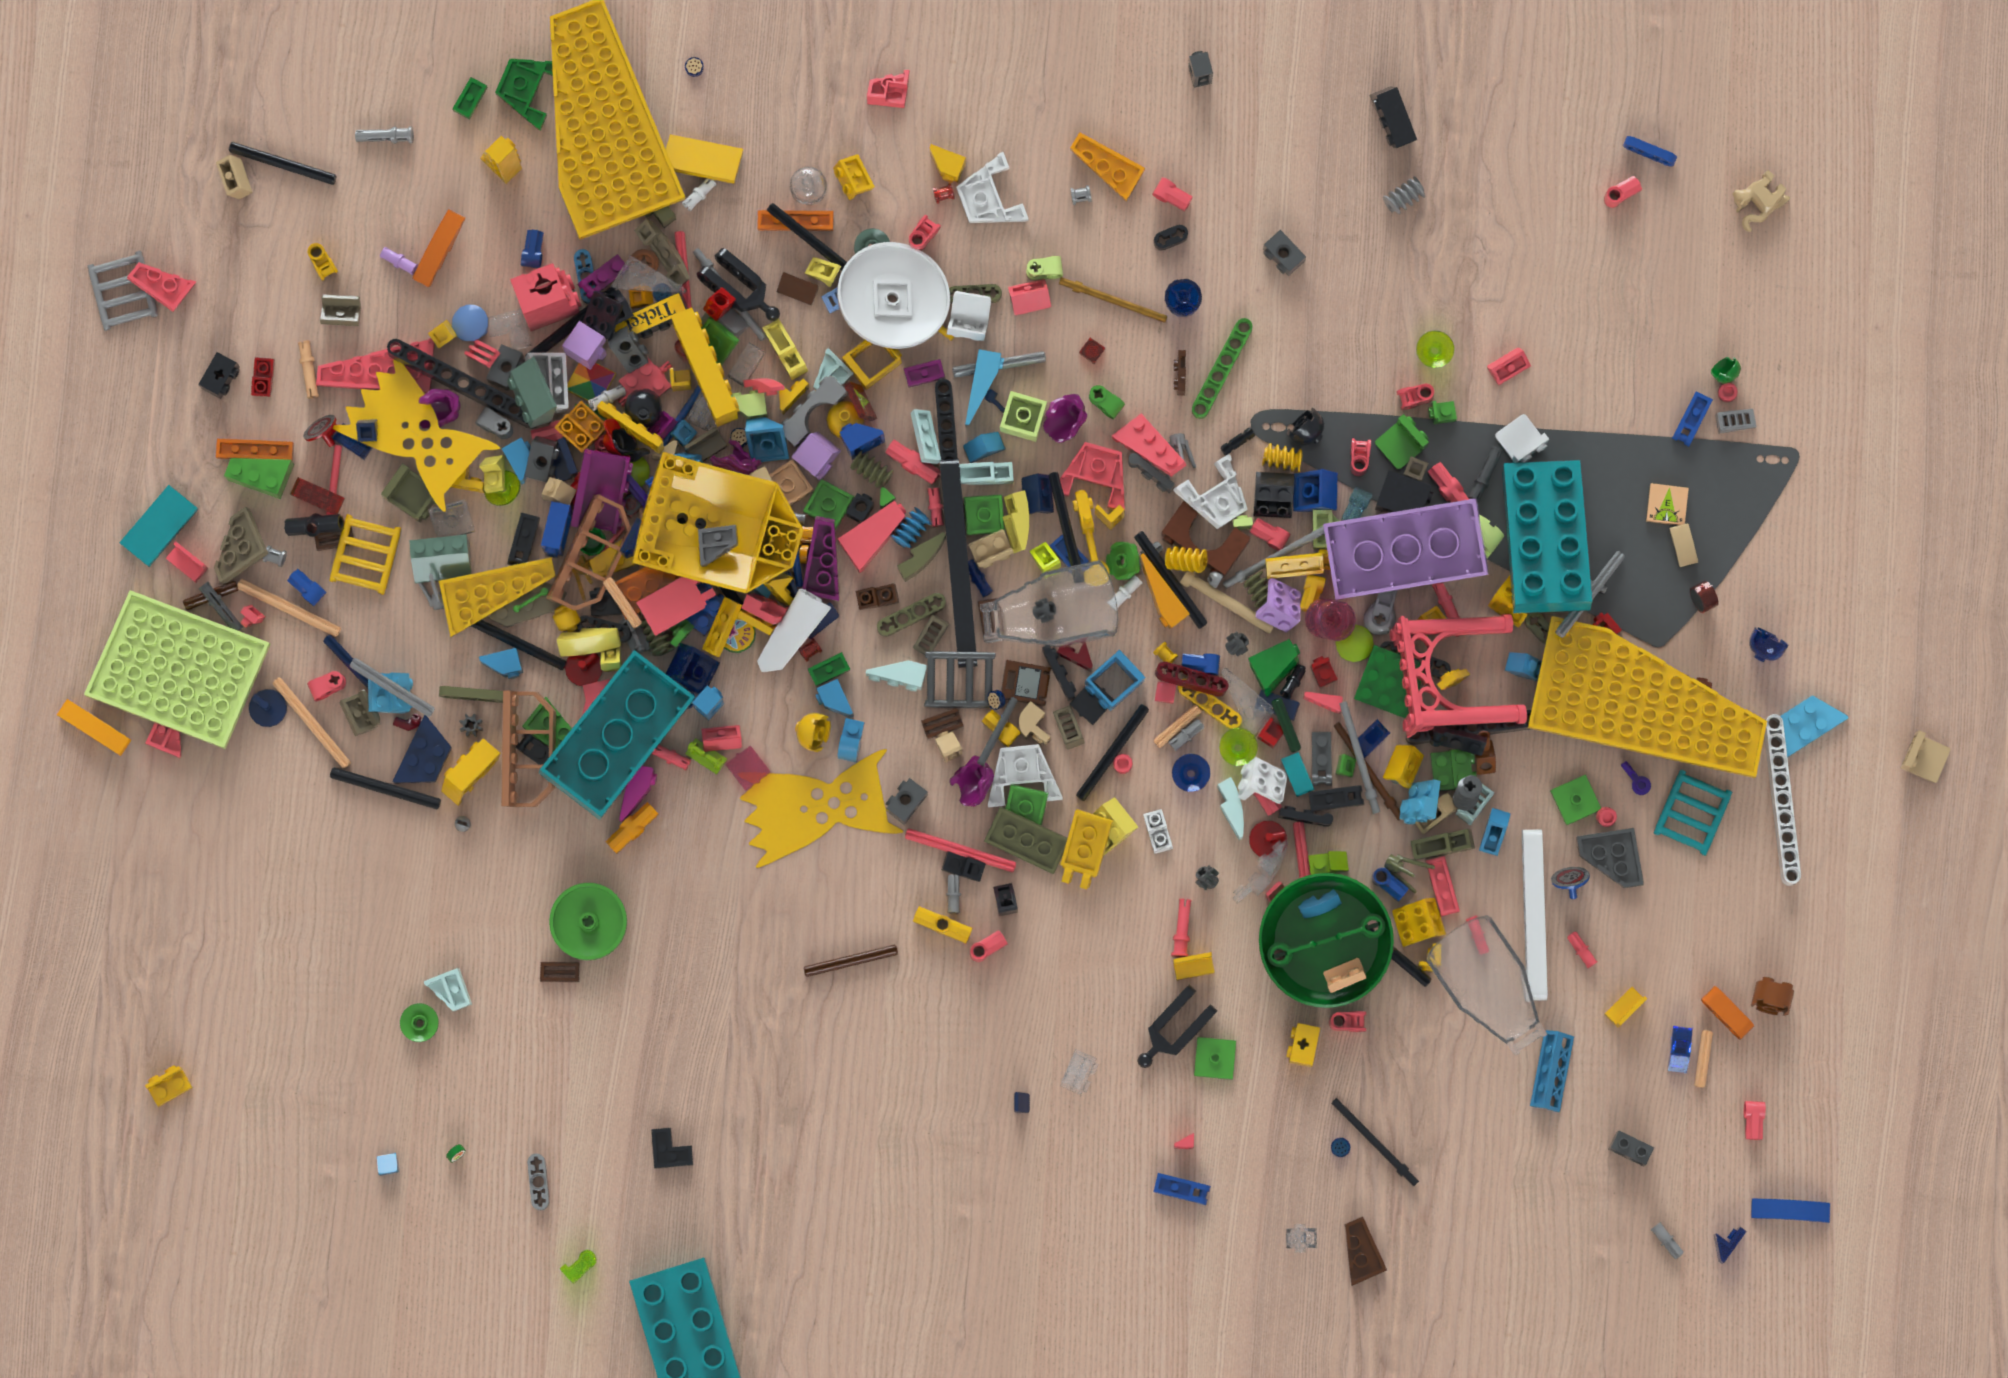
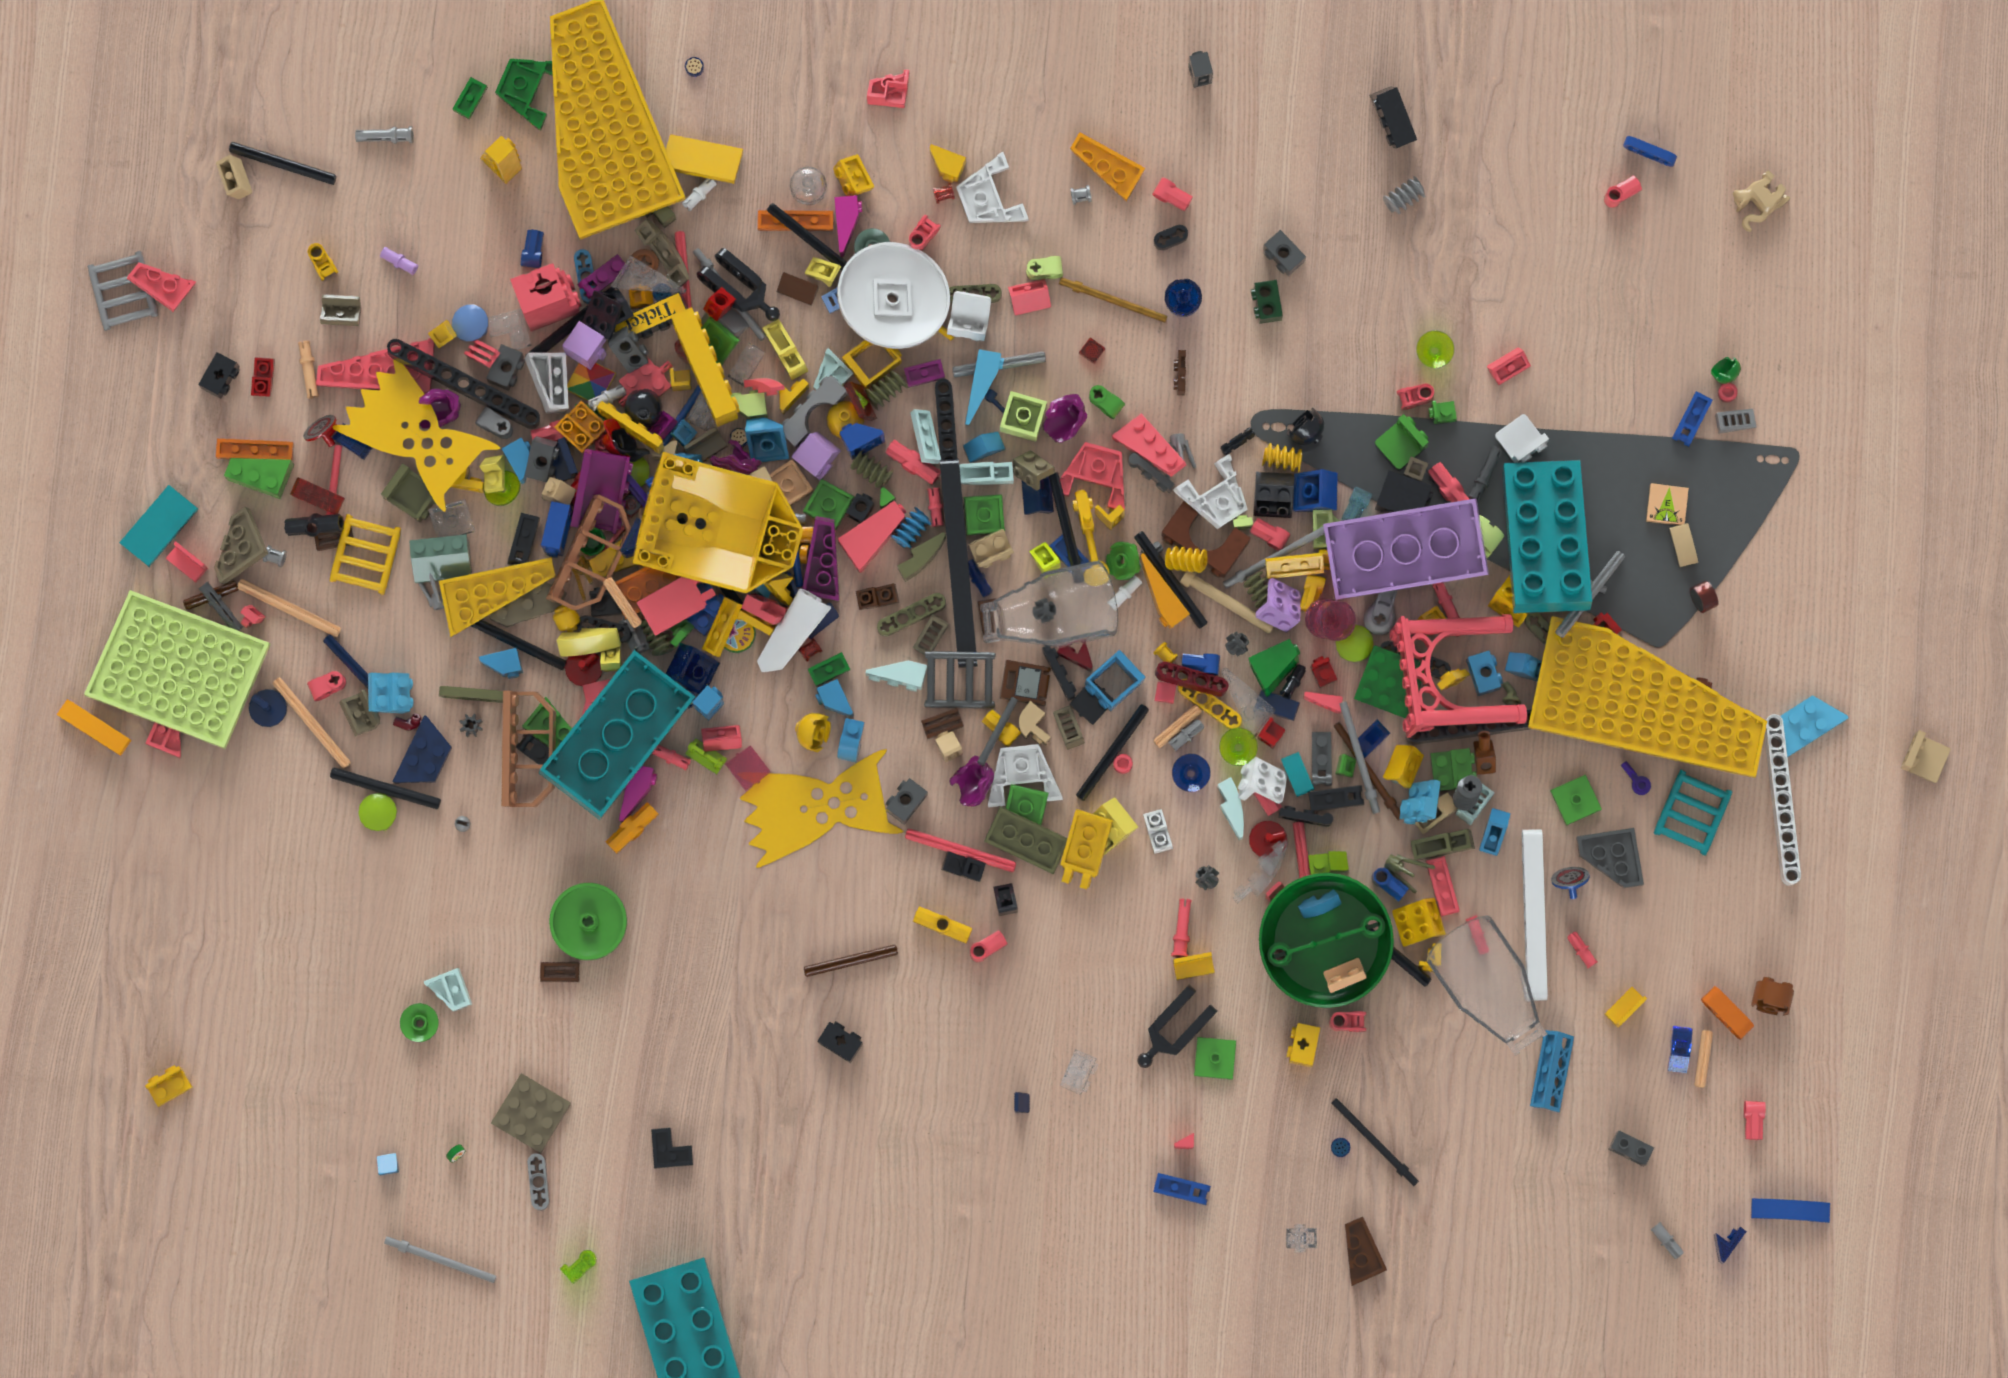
(310, 590): blue piece -> none
(366, 430): dark blue slope -> none
(377, 812): none -> lime dish
(392, 687): light grey axle -> none
(404, 1246): none -> light grey bar
(438, 248): orange slope -> none
(469, 770): yellow wedge -> none
(531, 1113): none -> dark tan plate
(532, 393): sand green slope -> none
(544, 591): bright green hinge -> none
(716, 542): flat silver wing -> none
(829, 1041): none -> black brick
(847, 217): none -> dark pink slope
(885, 389): none -> olive piece
(953, 894): light grey axle -> none
(996, 699): tile -> none
(1017, 520): light yellow slope -> none
(1032, 469): none -> dark tan bracket
(1214, 579): light grey hinge -> none
(1220, 367): bright green beam -> none
(1271, 301): none -> dark green brick
(1286, 725): dark green axle -> none
(1360, 453): coral piece -> none
(1458, 740): black plate -> none
(1484, 684): none -> dark azure brick
(1511, 698): none -> olive plate
(1606, 816): coral tile -> none
(1766, 645): clear blue cylinder -> none

